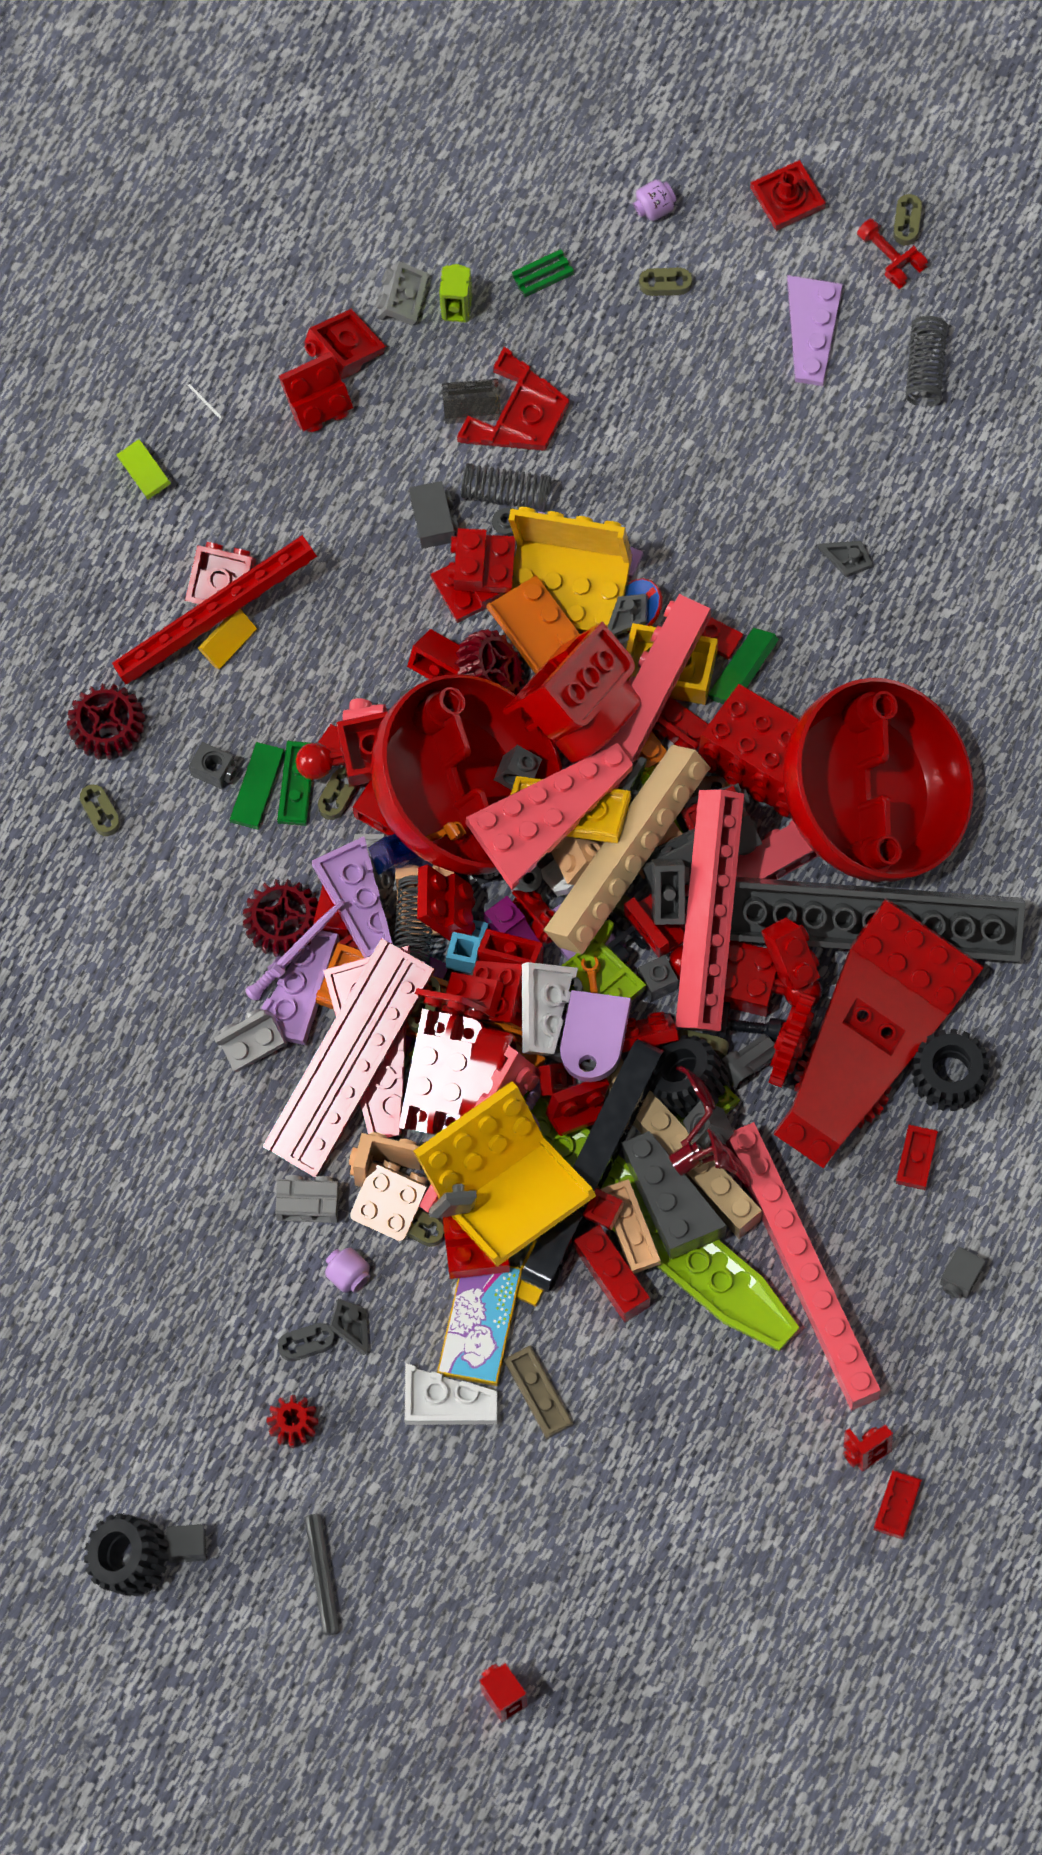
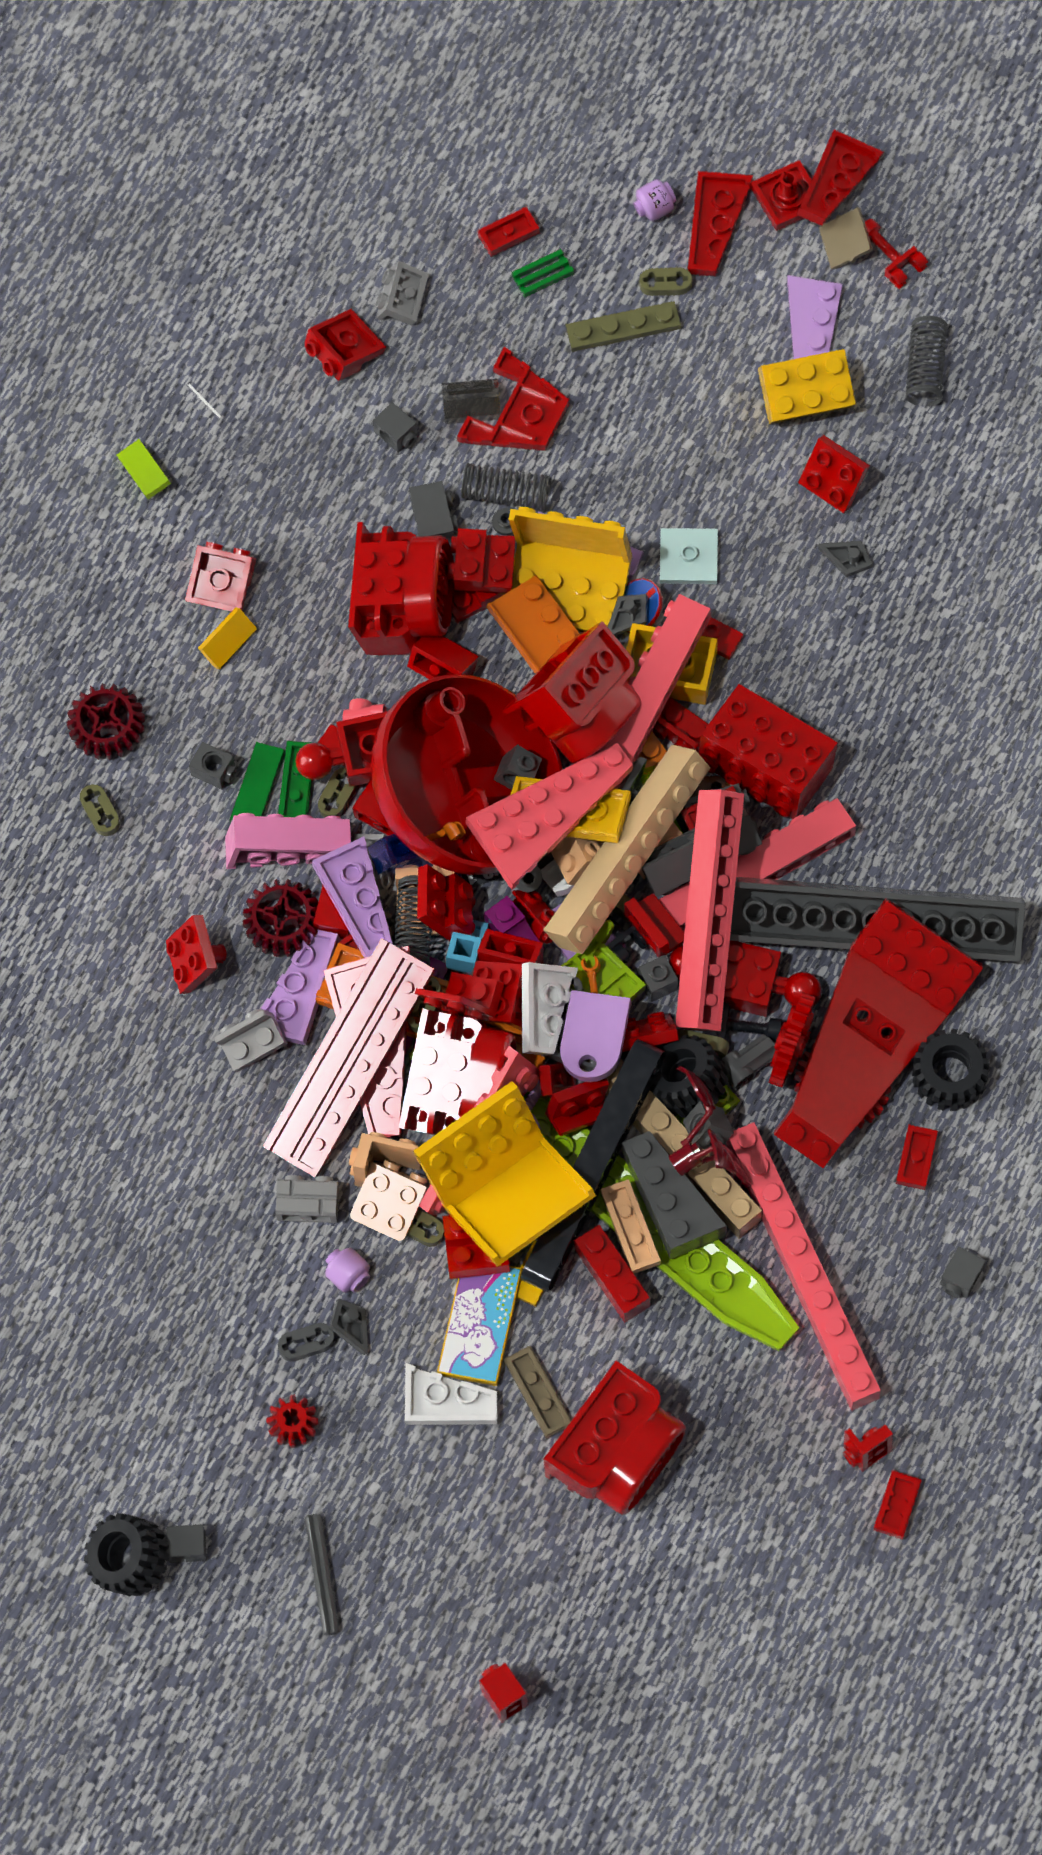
(192, 954): none -> red plate
(214, 610): red plate -> none
(278, 966): lavender sword -> none
(283, 838): none -> bright pink wedge
(316, 393): red plate -> none
(395, 427): none -> dark grey brick
(399, 590): none -> red brick
(454, 1202): dark grey piece -> none
(455, 293): lime brick -> none
(491, 658): dark red gear -> none
(508, 231): none -> red plate
(603, 1209): red plate -> none
(616, 1442): none -> red brick
(623, 326): none -> olive plate
(668, 891): dark grey brick -> none
(688, 556): none -> light aqua plate
(715, 214): none -> red wing
(744, 664): green tile -> none
(790, 953): red brick -> none
(806, 386): none -> yellow brick
(833, 474): none -> red plate
(837, 175): none -> red wing
(845, 238): none -> dark tan piece
(878, 780): red cylinder -> none
(913, 220): olive beam -> none

